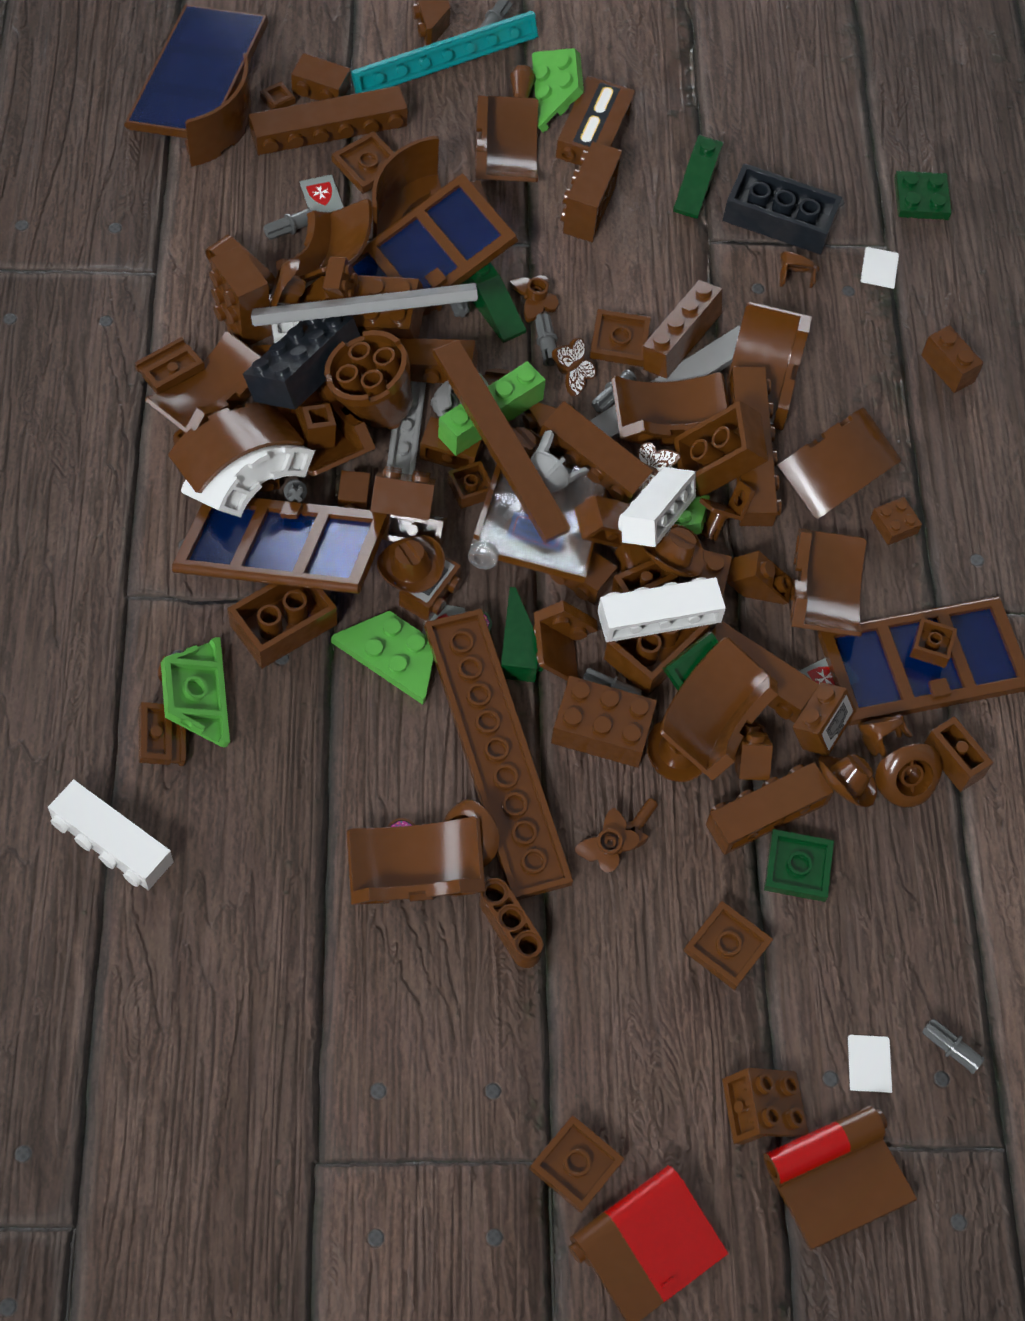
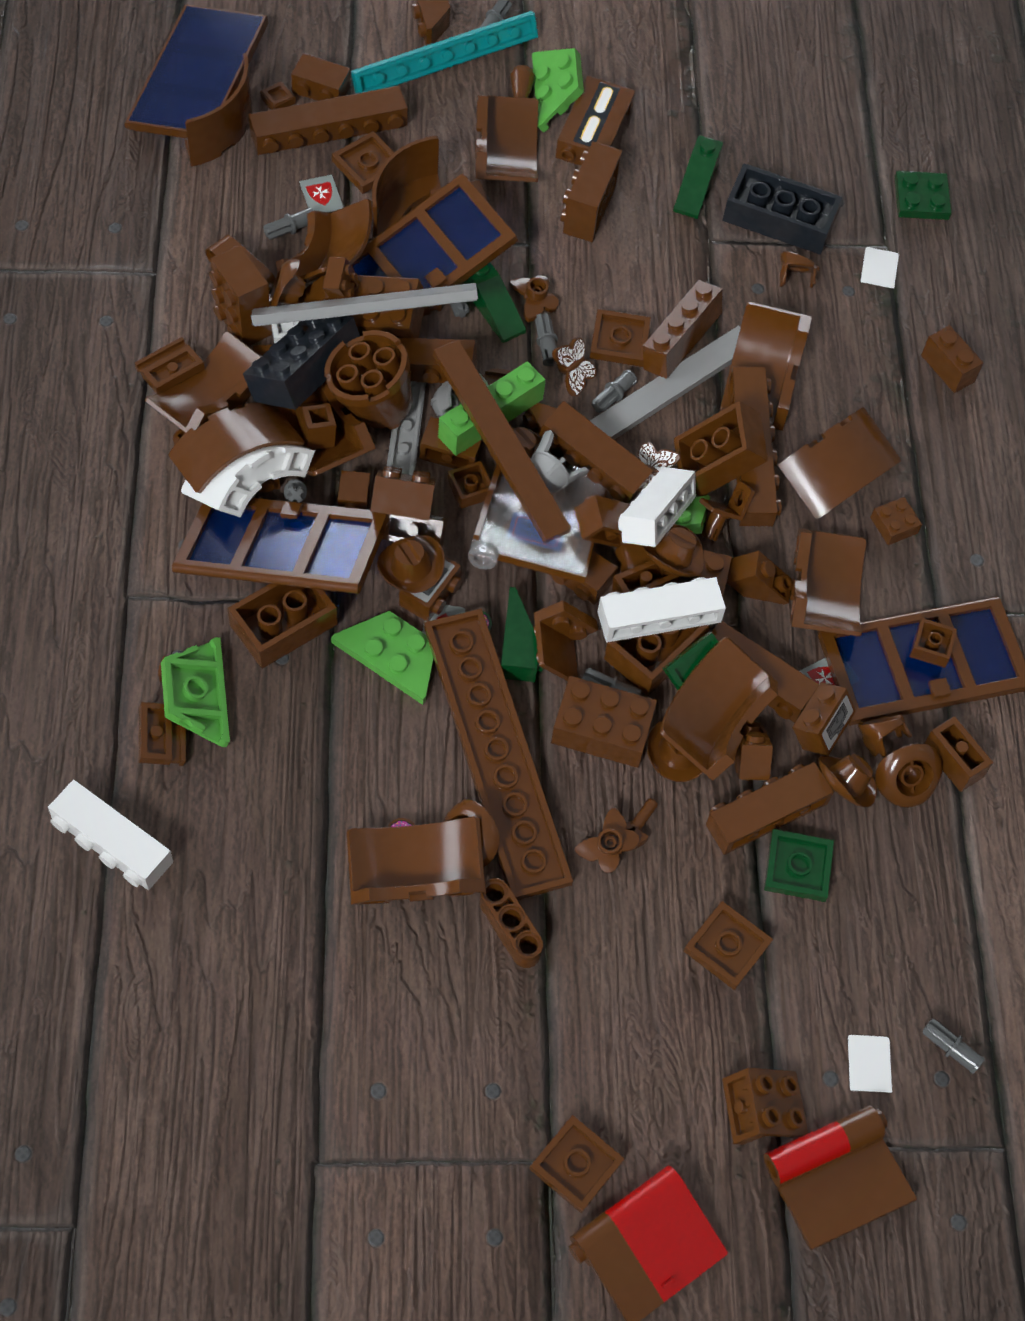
(666, 408): reddish brown panel -> none

